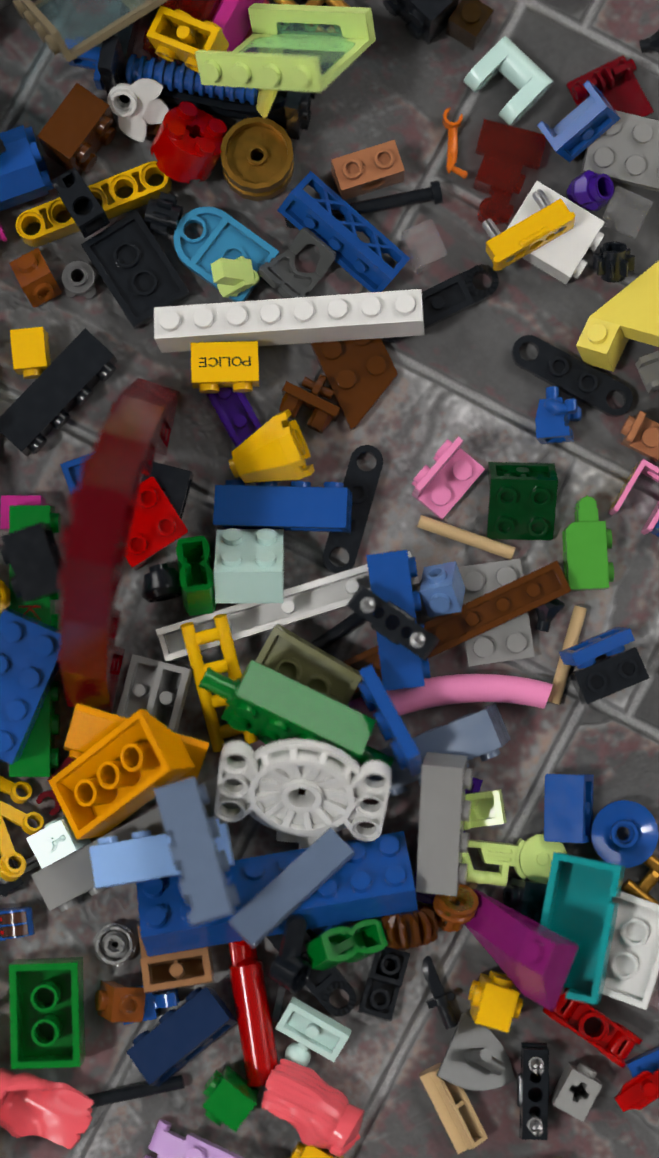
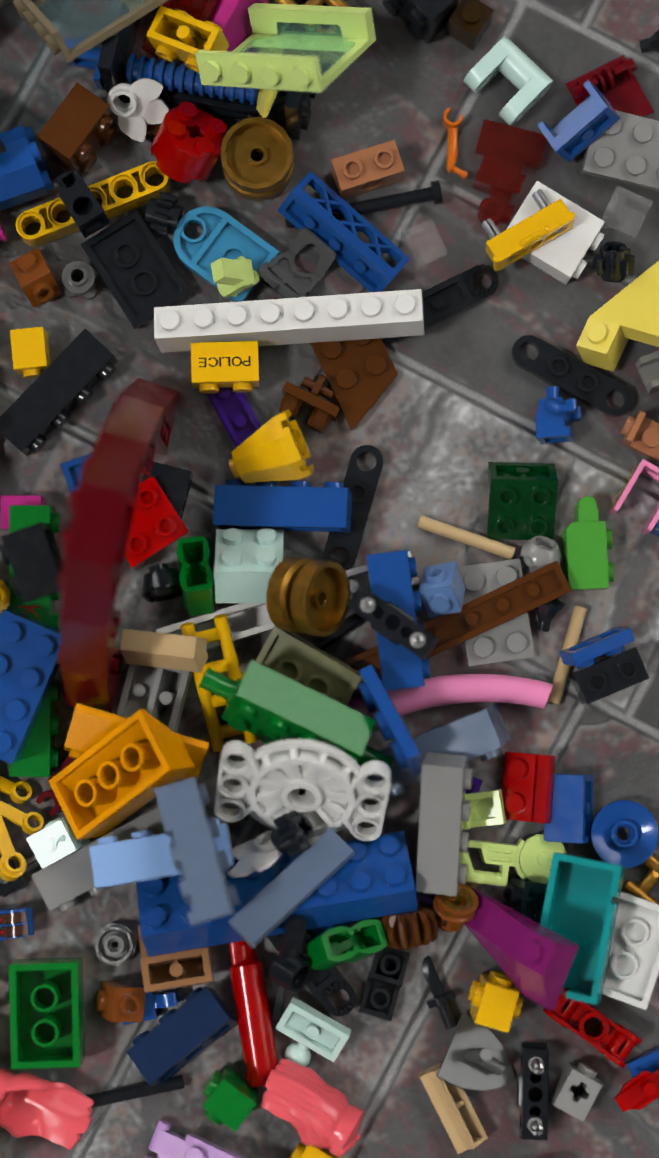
(164, 650): none -> tan piece
(254, 856): none -> white plate
(292, 833): none -> black gear
(308, 596): none -> pearl gold wheel
(448, 478): bright pink bracket -> none
(528, 786): none -> red plate
(541, 551): none -> light grey plate
(591, 190): dark purple rock -> none

